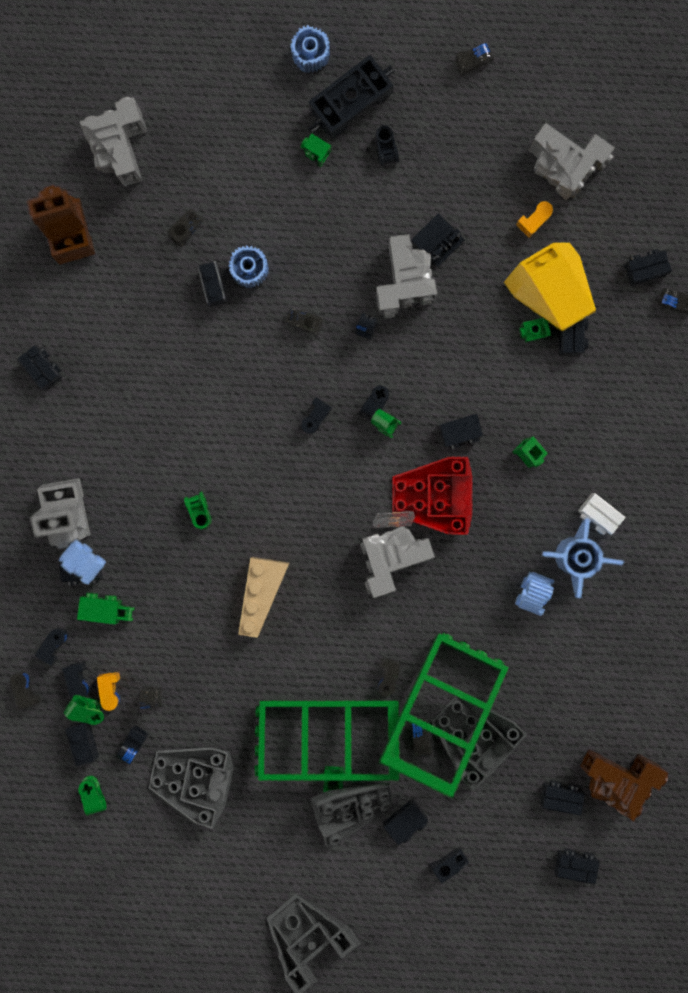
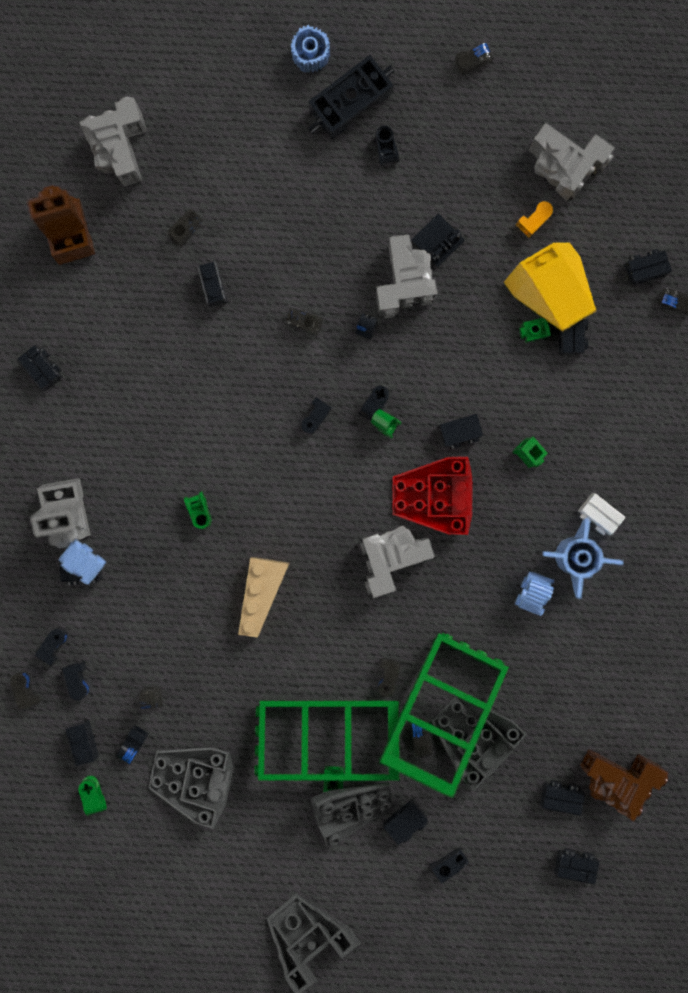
(84, 710): green piece -> none
(103, 609): green brick -> none
(107, 690): light orange leg -> none
(248, 256): light blue brick -> none
(316, 149): green brick -> none
(393, 519): clear tile -> none

